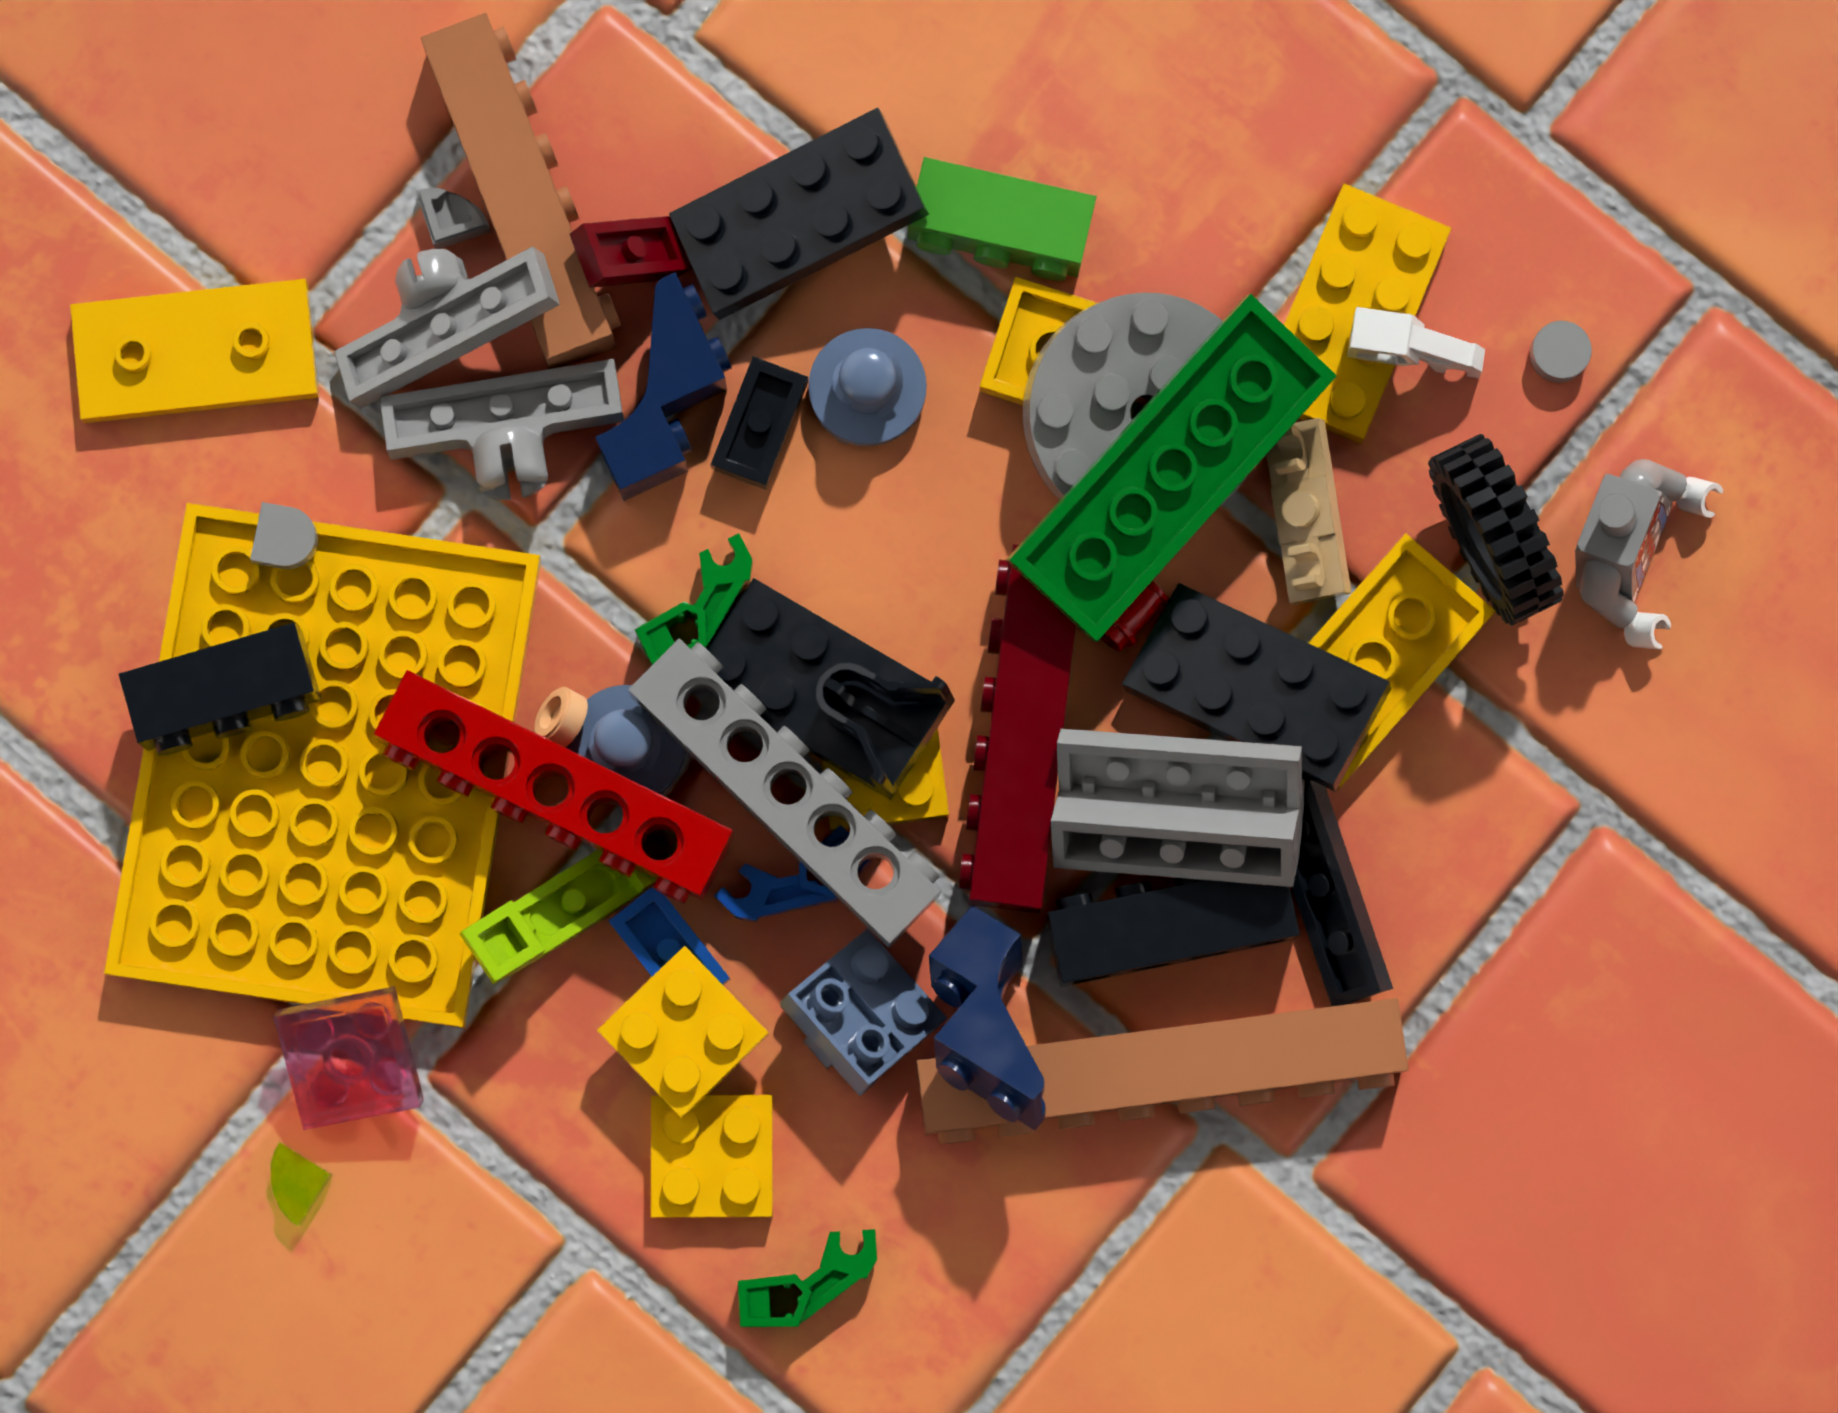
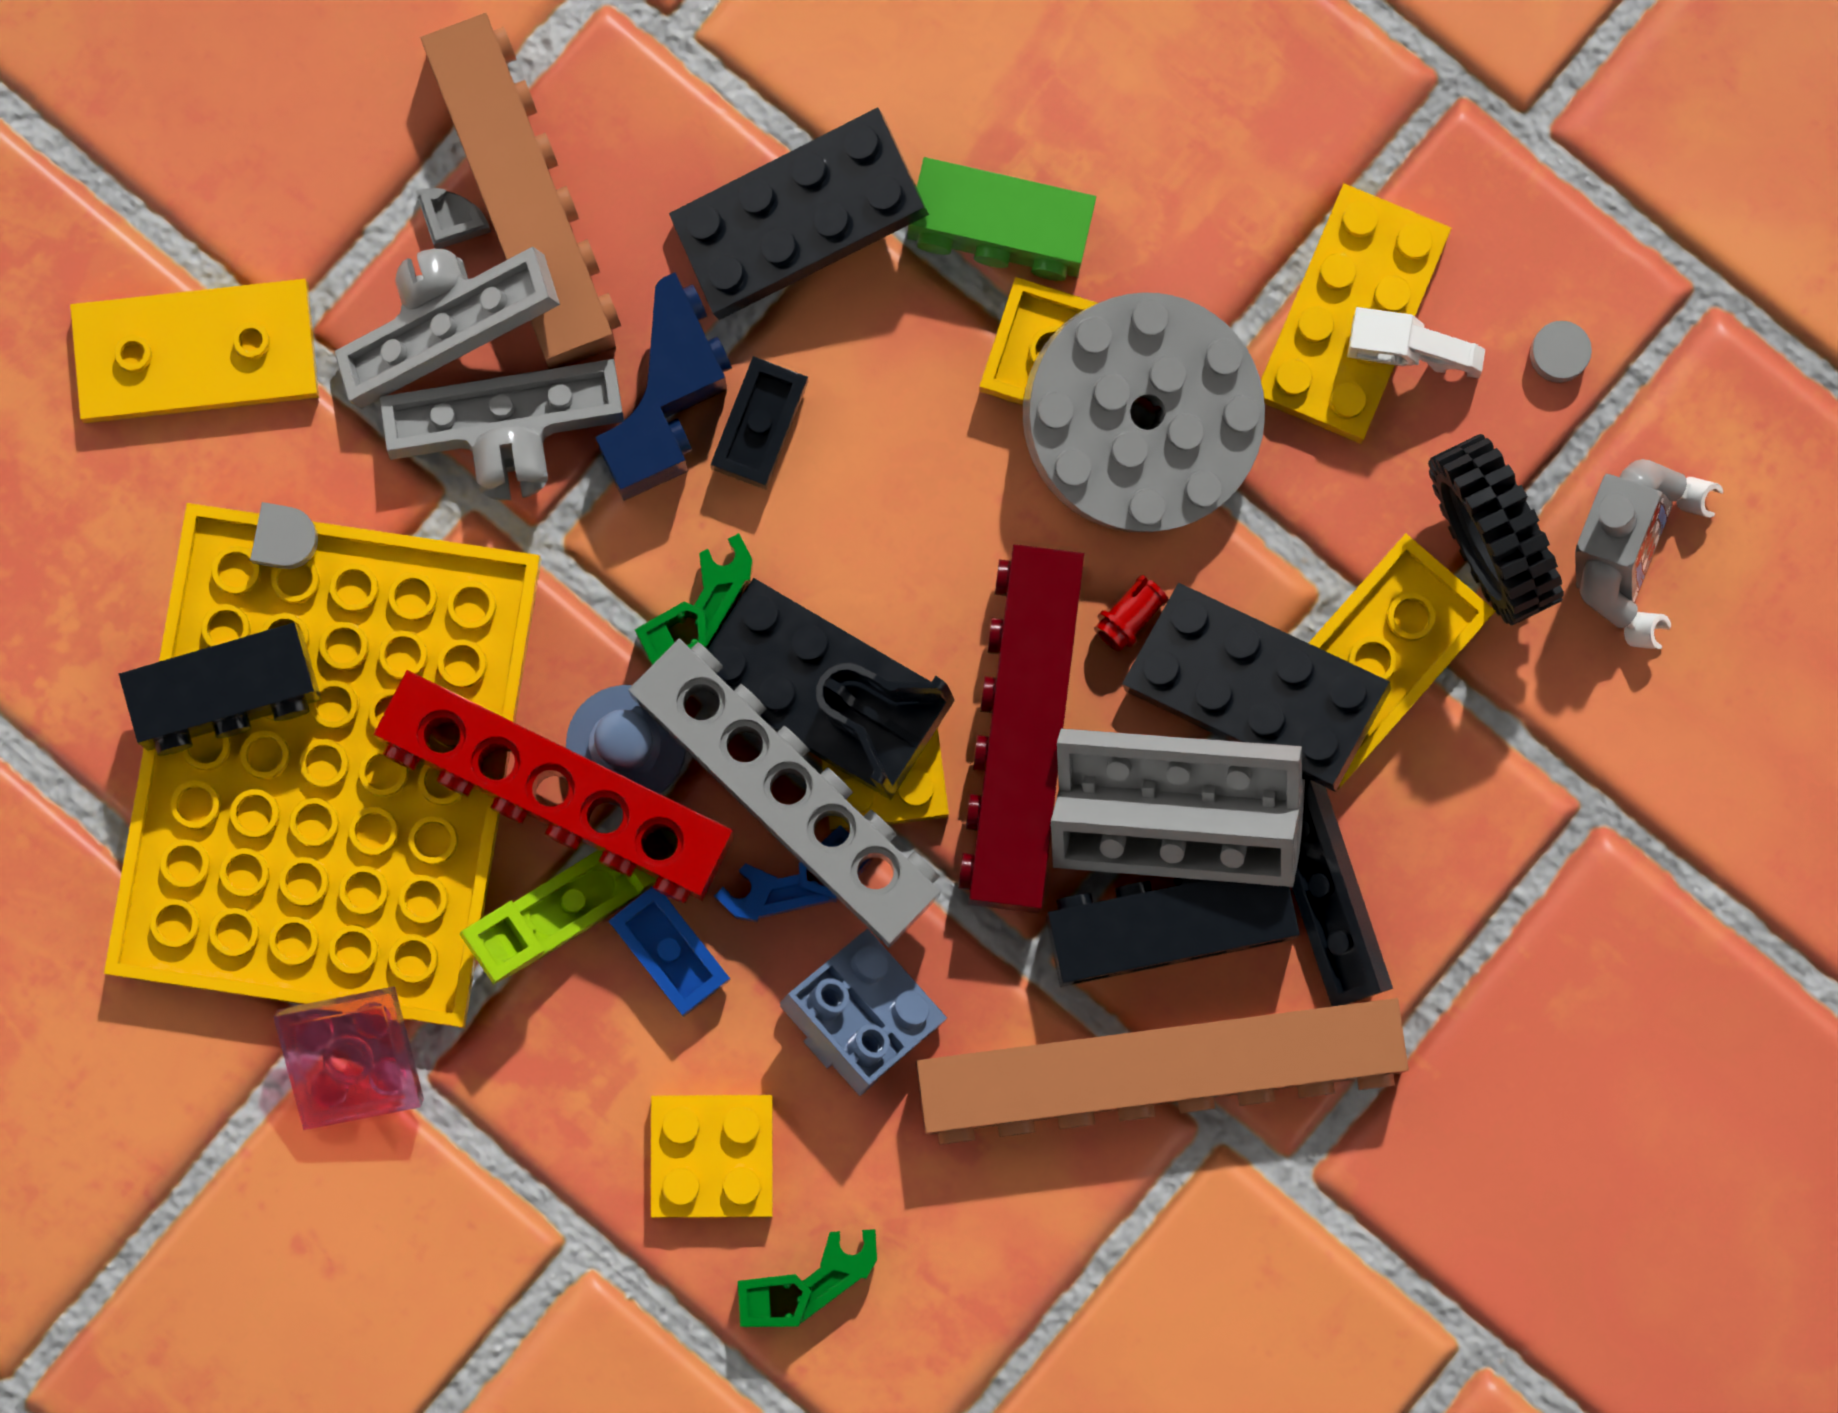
(296, 1182): clear neon green tile -> none
(561, 716): light nougat tile -> none
(629, 251): dark red plate -> none
(683, 1032): yellow plate -> none
(867, 387): sand blue plate -> none
(980, 1041): dark blue arch -> none
(1171, 467): green plate -> none
(1308, 514): tan plate -> none

